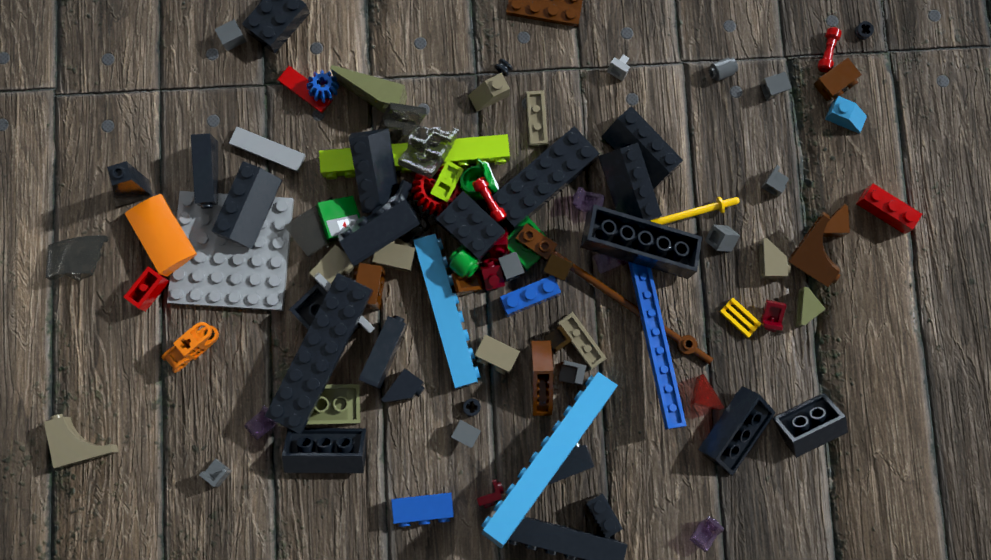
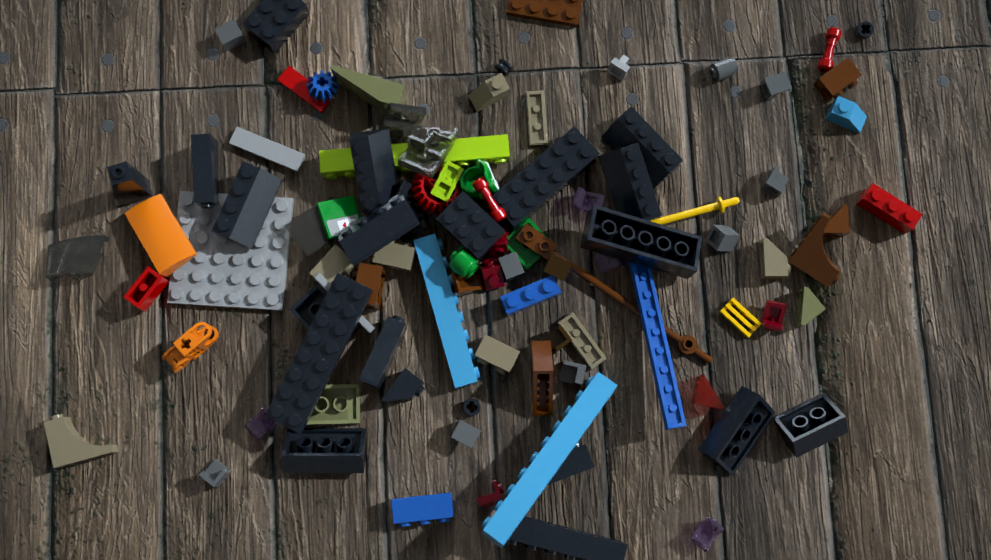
(603, 515): black brick -> none

